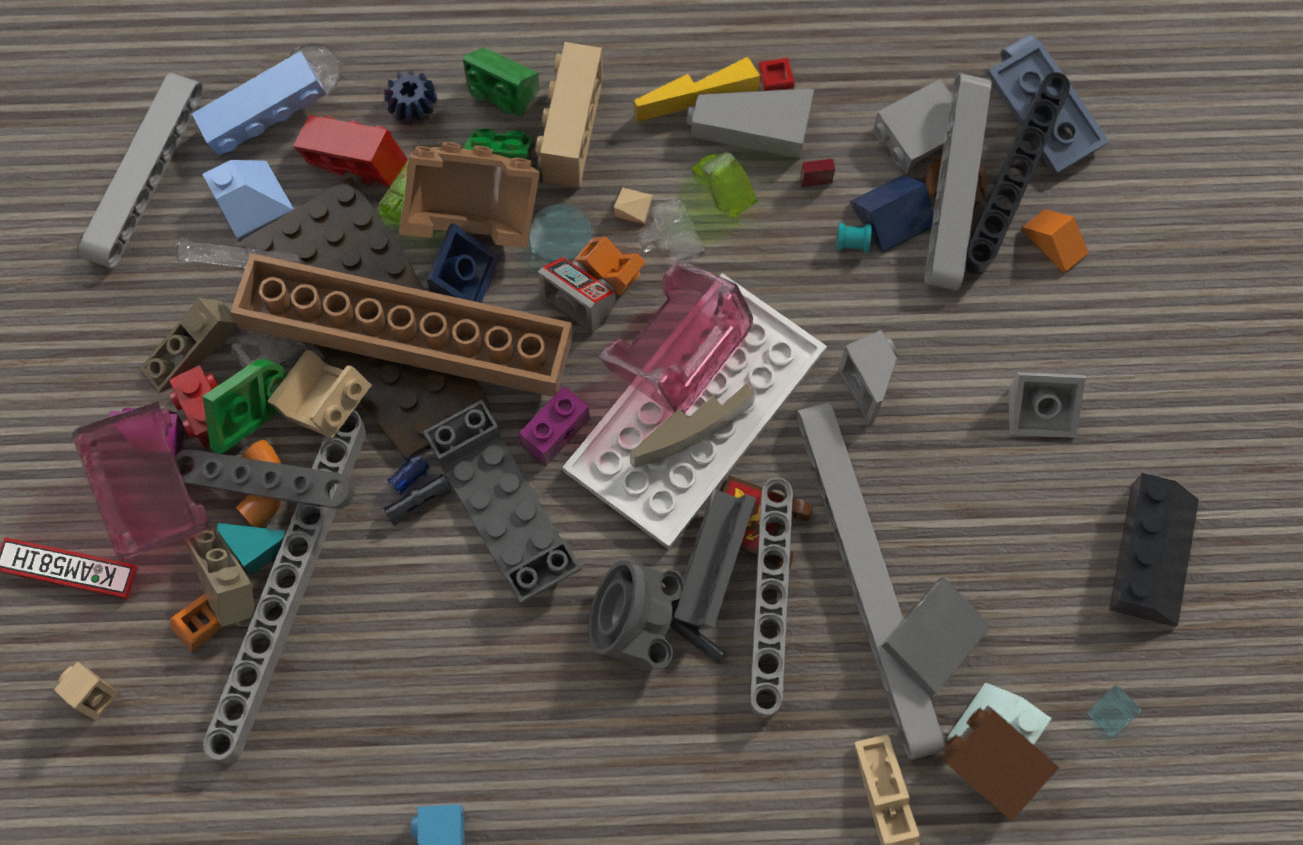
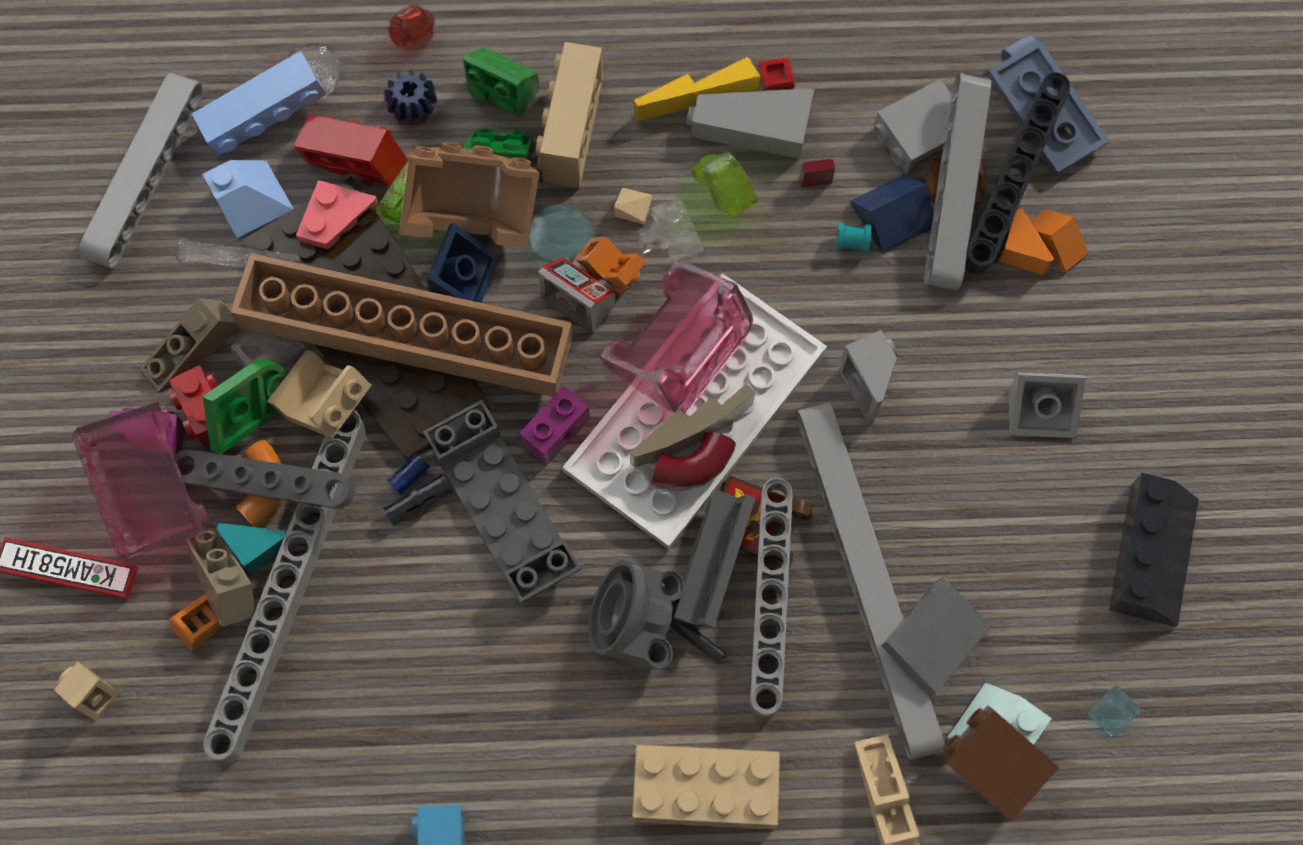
(332, 213): none -> coral wing
(411, 27): none -> clear red head
(697, 468): none -> dark red cylinder
(706, 787): none -> tan brick
(1024, 246): none -> orange slope

